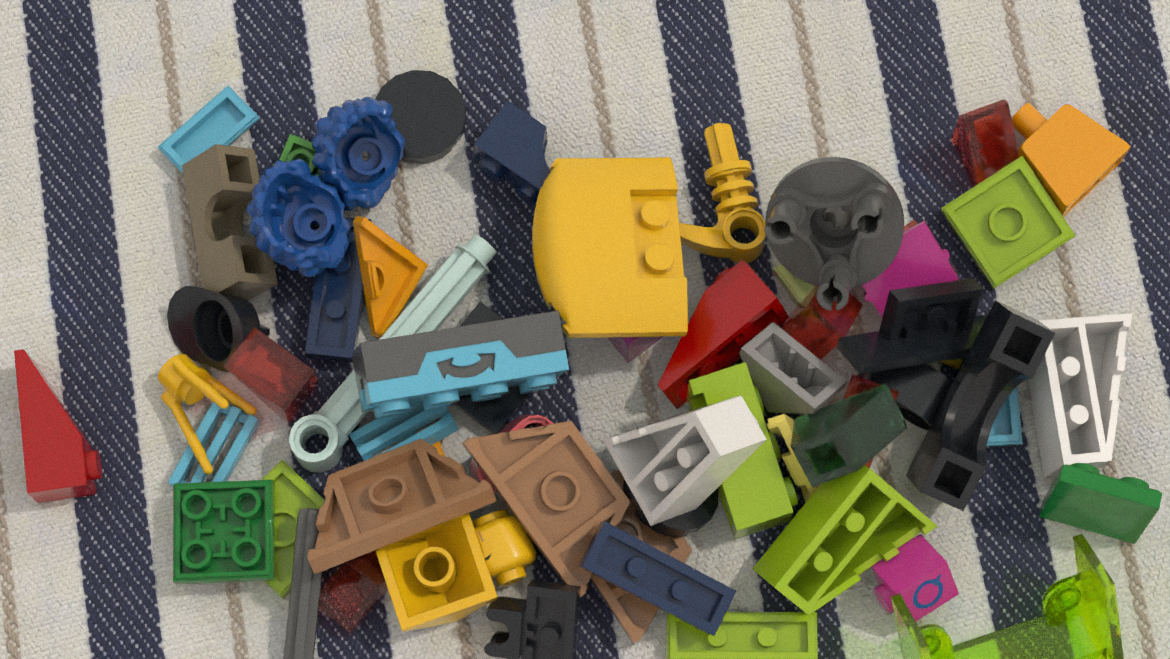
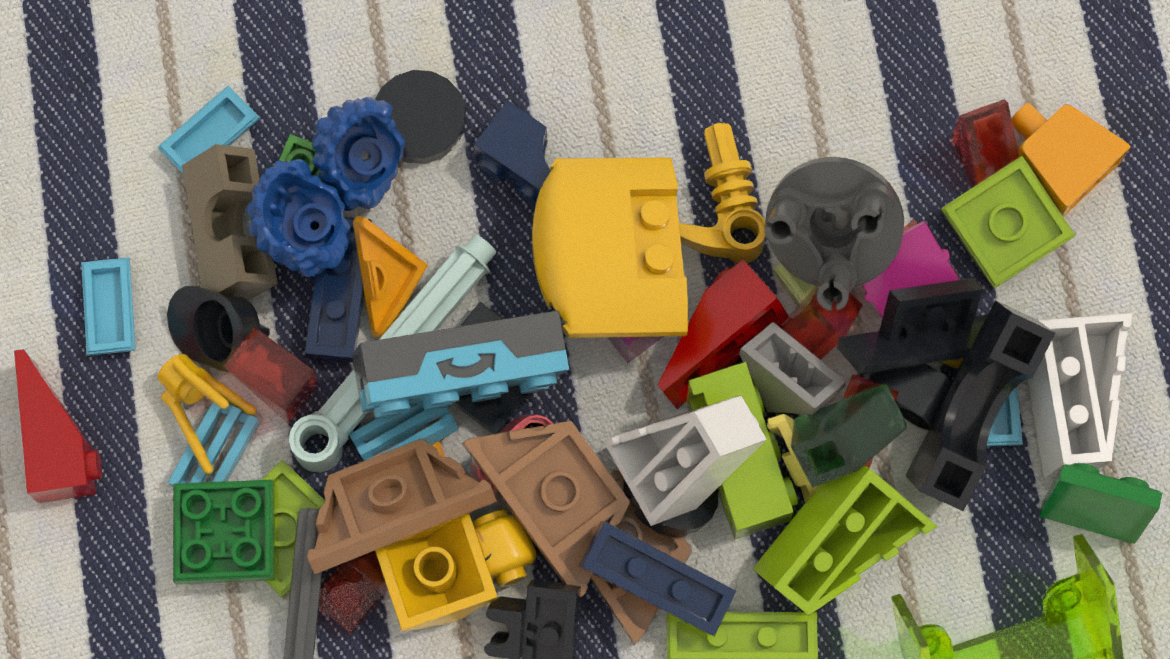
(108, 306): none -> medium azure tile
(917, 575): dark pink brick -> none

